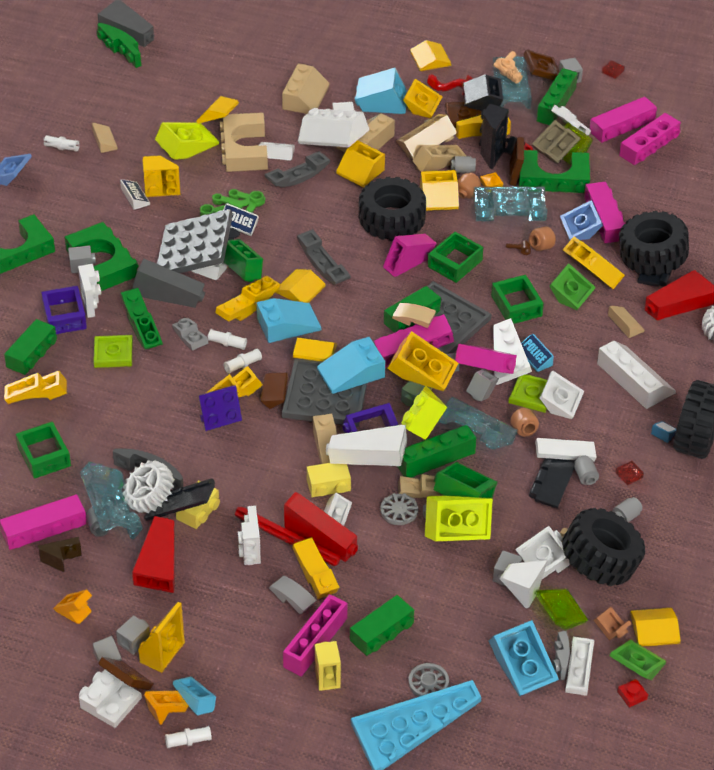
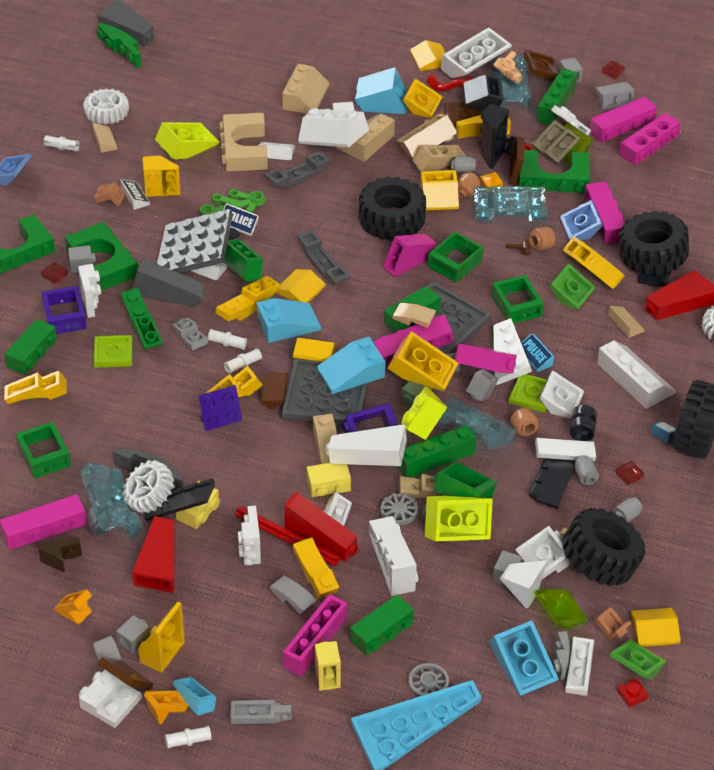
(54, 272): none -> clear red tile
(106, 106): none -> white gear
(110, 191): none -> nougat bracket
(218, 109): yellow slope -> none
(259, 712): none -> light grey hinge
(361, 164): yellow slope -> none
(393, 555): none -> white wedge
(473, 53): none -> white slope
(583, 423): none -> black wheel
(614, 95): none -> light grey hinge

